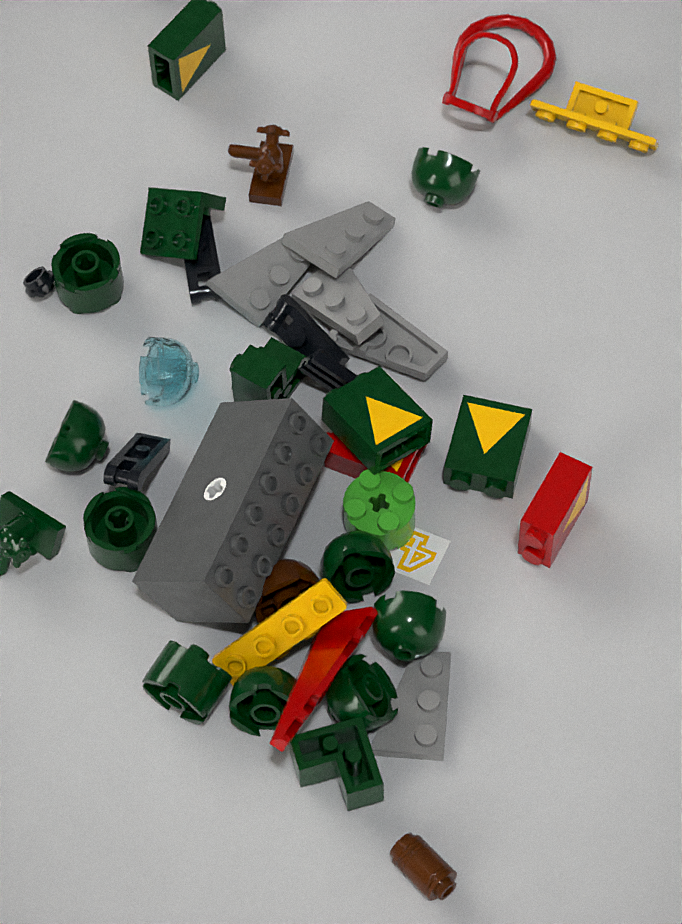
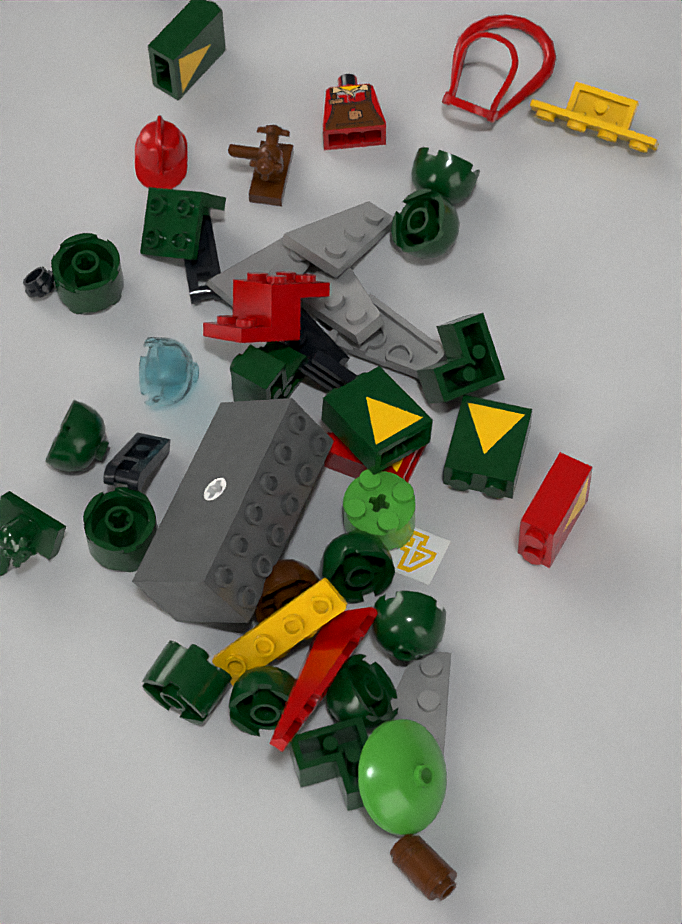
(161, 155): none -> red piece
(266, 307): none -> red bracket
(352, 116): none -> torso
(402, 777): none -> bright green dish
(425, 225): none -> dark green cylinder
(469, 362): none -> dark green brick

